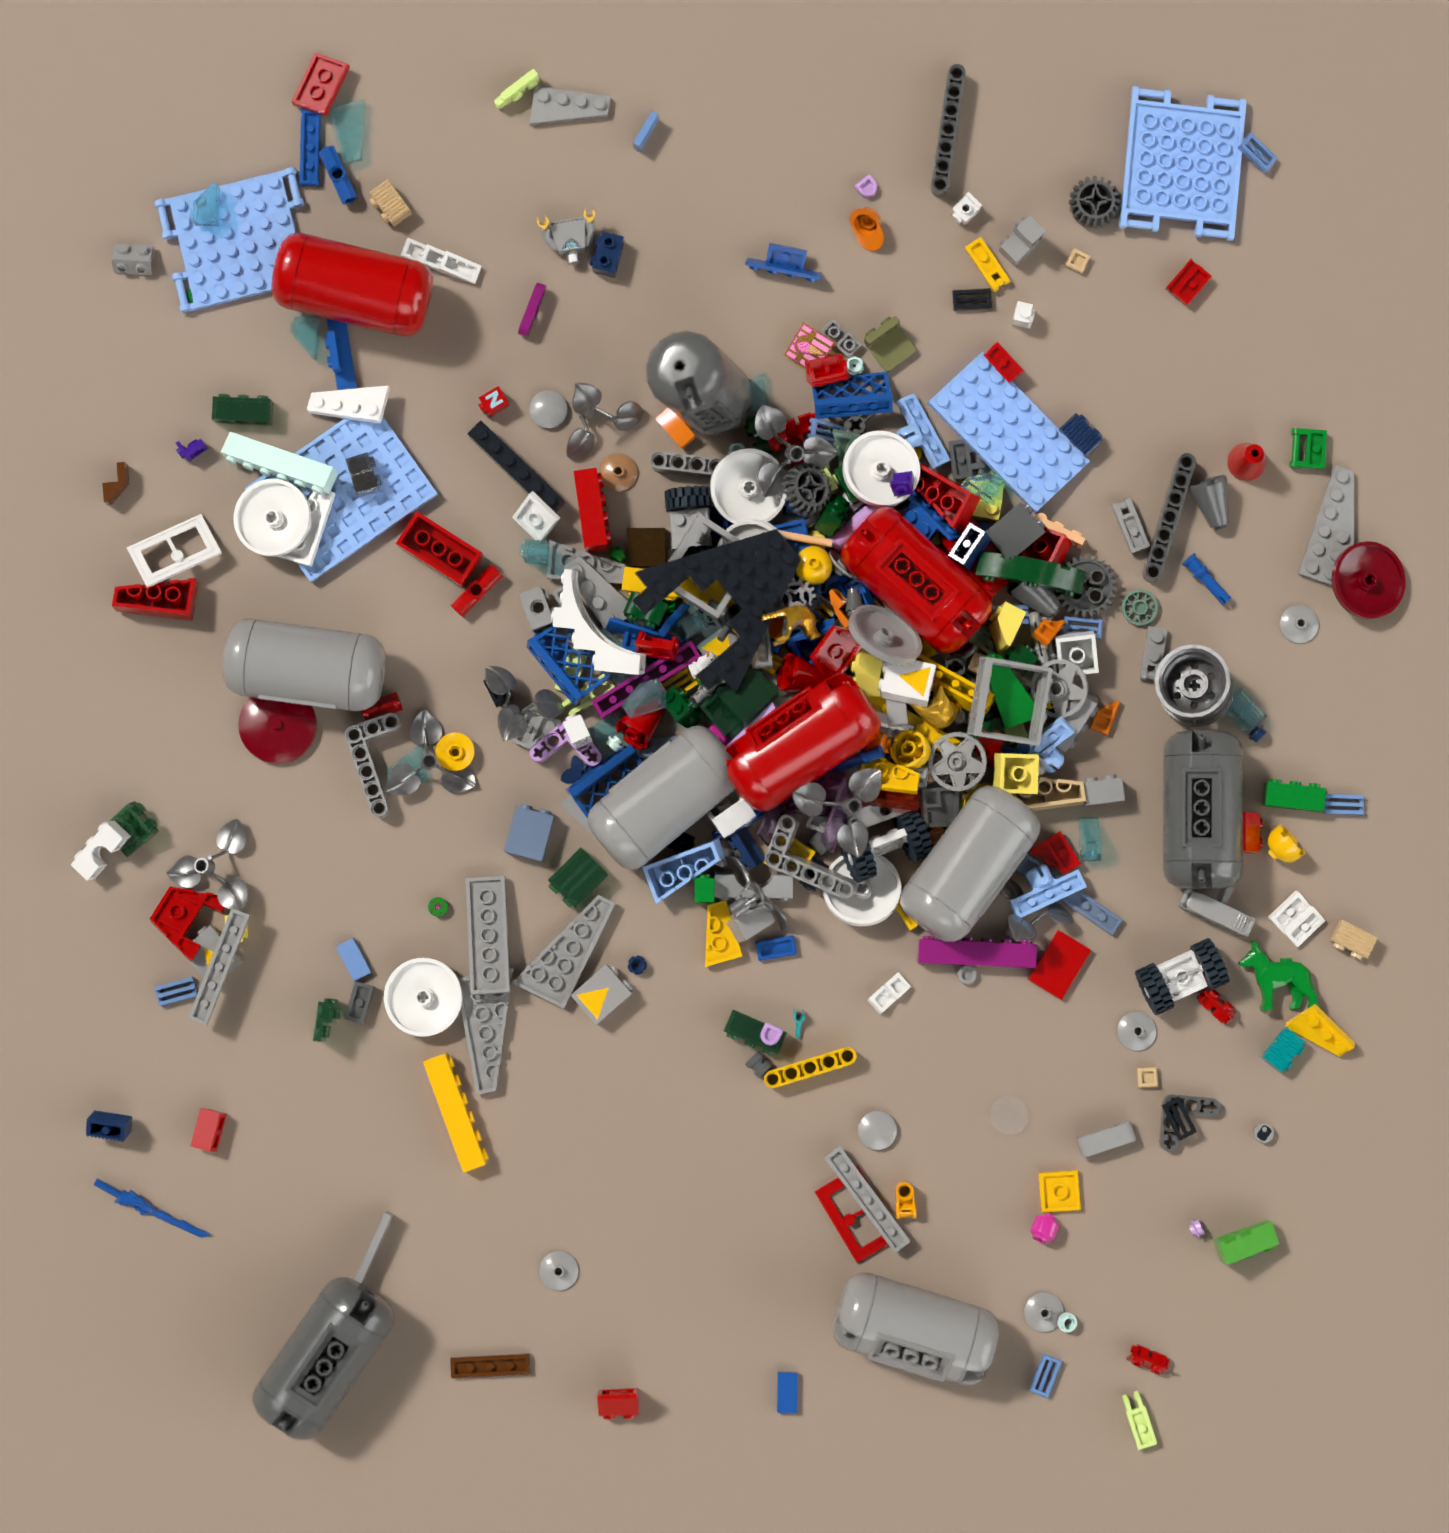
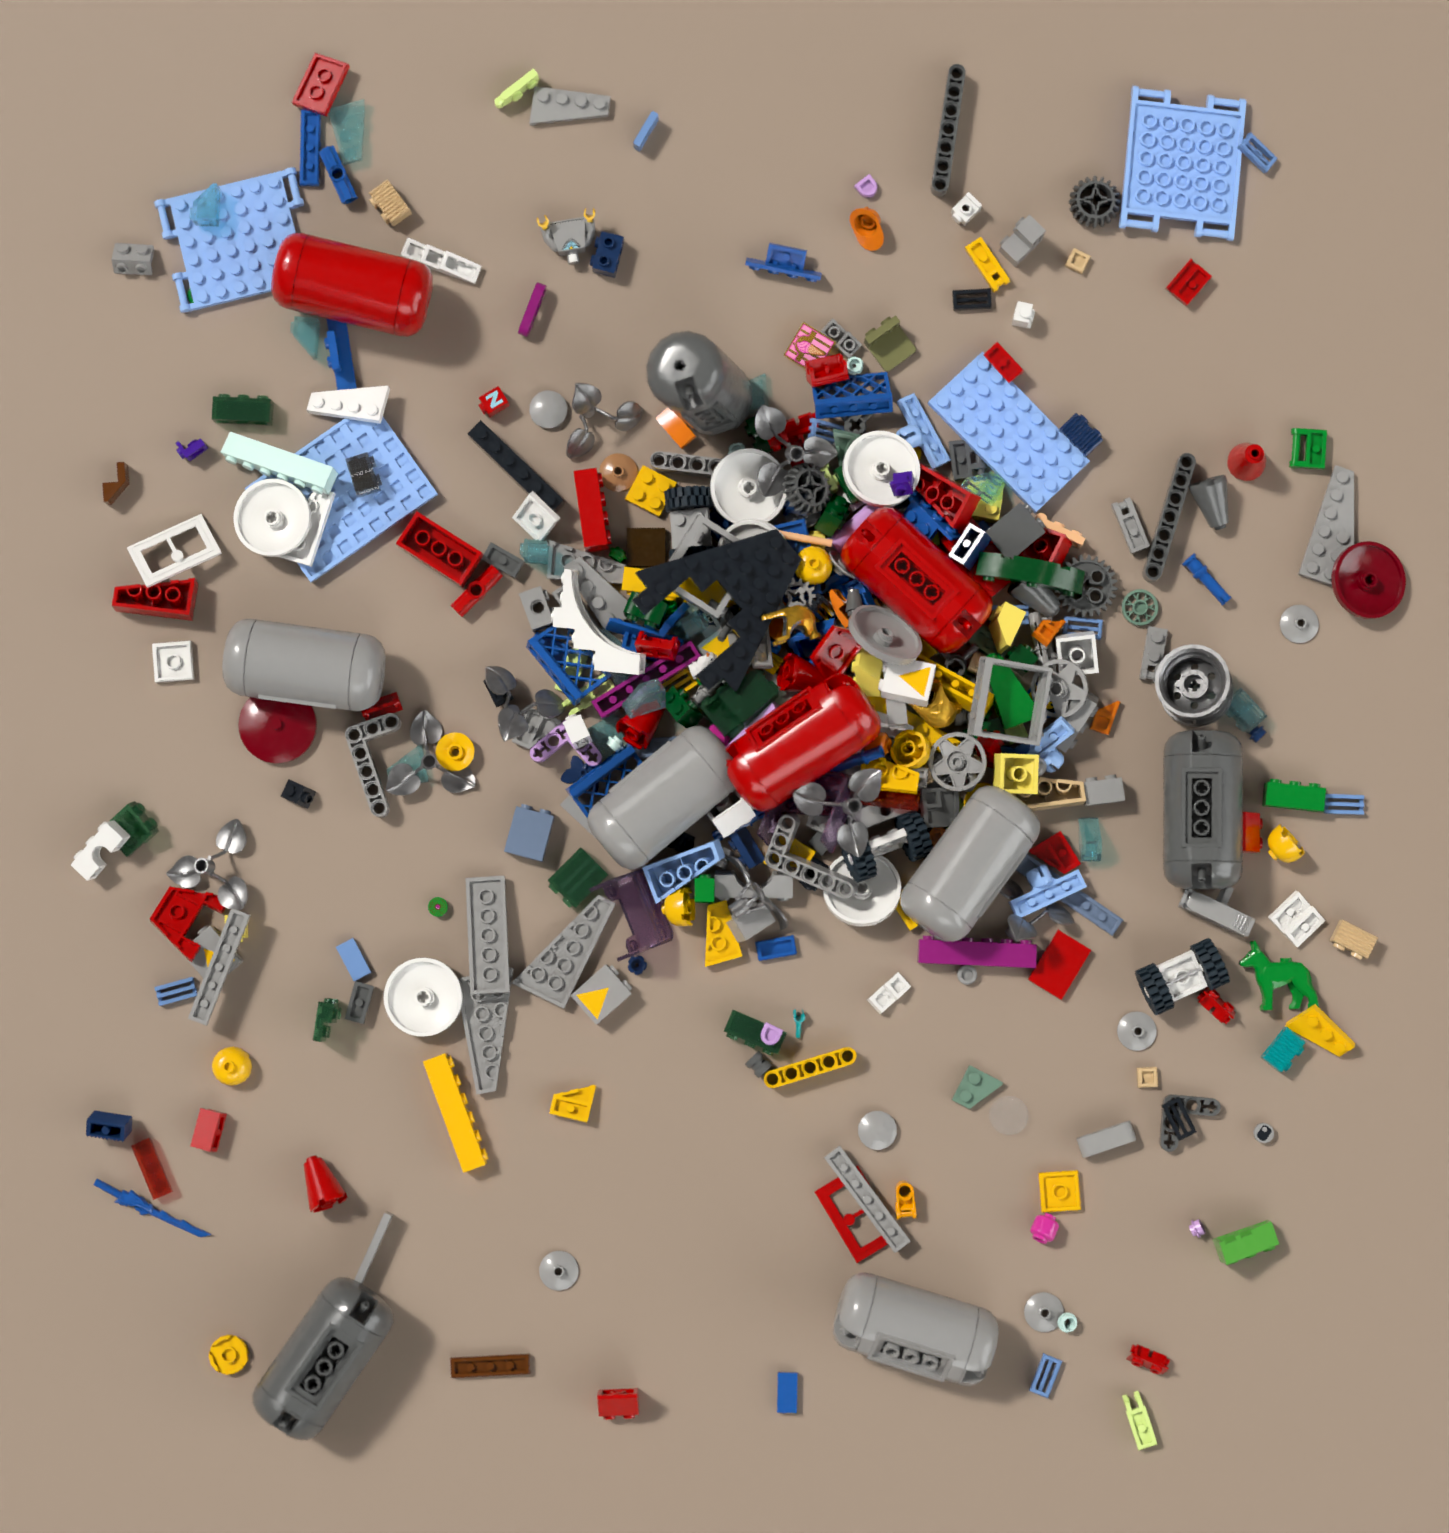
(151, 1168): none -> clear red plate
(173, 661): none -> white tile
(228, 1354): none -> yellow tile
(231, 1066): none -> yellow cylinder
(298, 794): none -> black bracket
(321, 1185): none -> red cone
(502, 560): none -> dark grey plate
(573, 1104): none -> yellow wing
(643, 915): none -> clear purple windscreen
(649, 490): none -> yellow plate
(679, 907): none -> yellow cylinder
(975, 1087): none -> sand green wing

